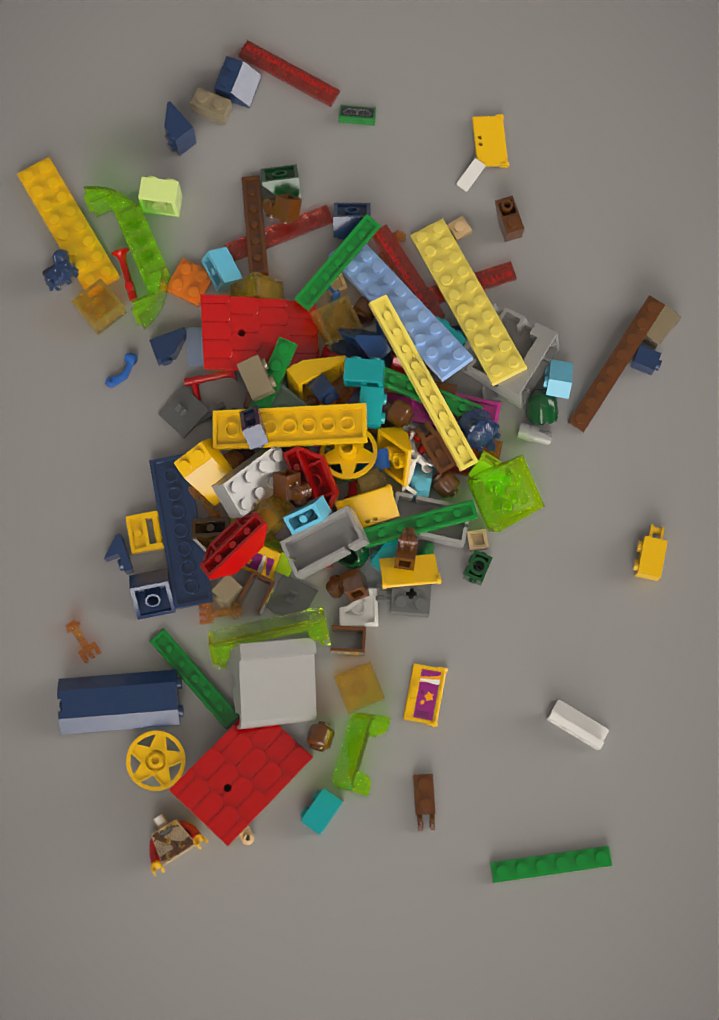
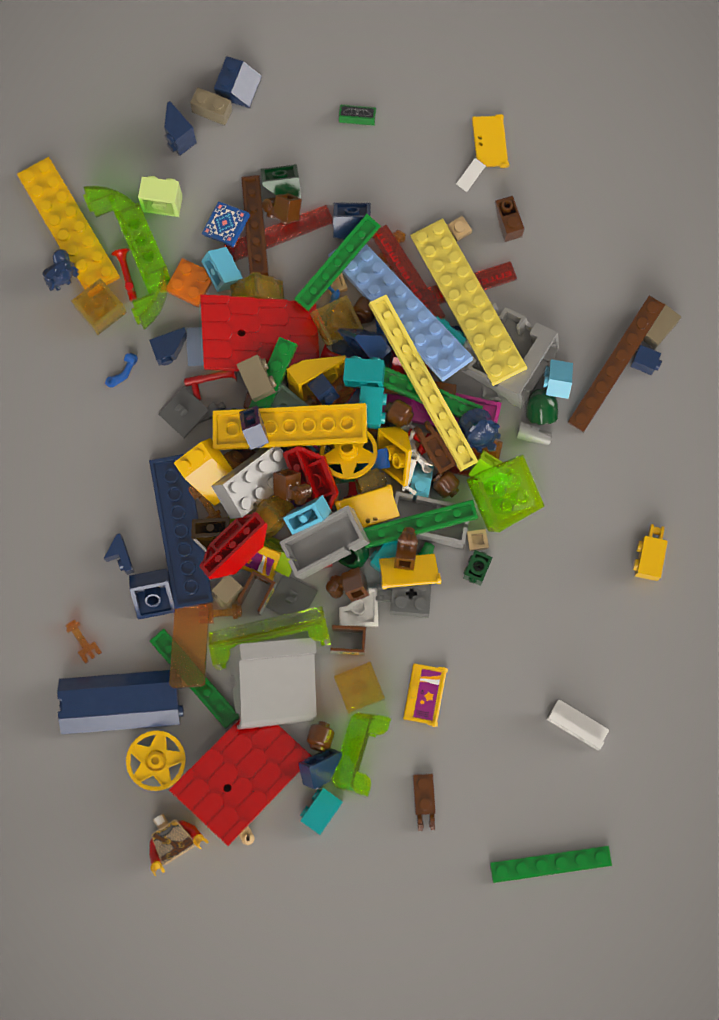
(139, 533): yellow plate -> none
(189, 647): none -> clear orange piece
(225, 224): none -> blue tile
(289, 73): clear red tile -> none
(319, 768): none -> dark blue slope

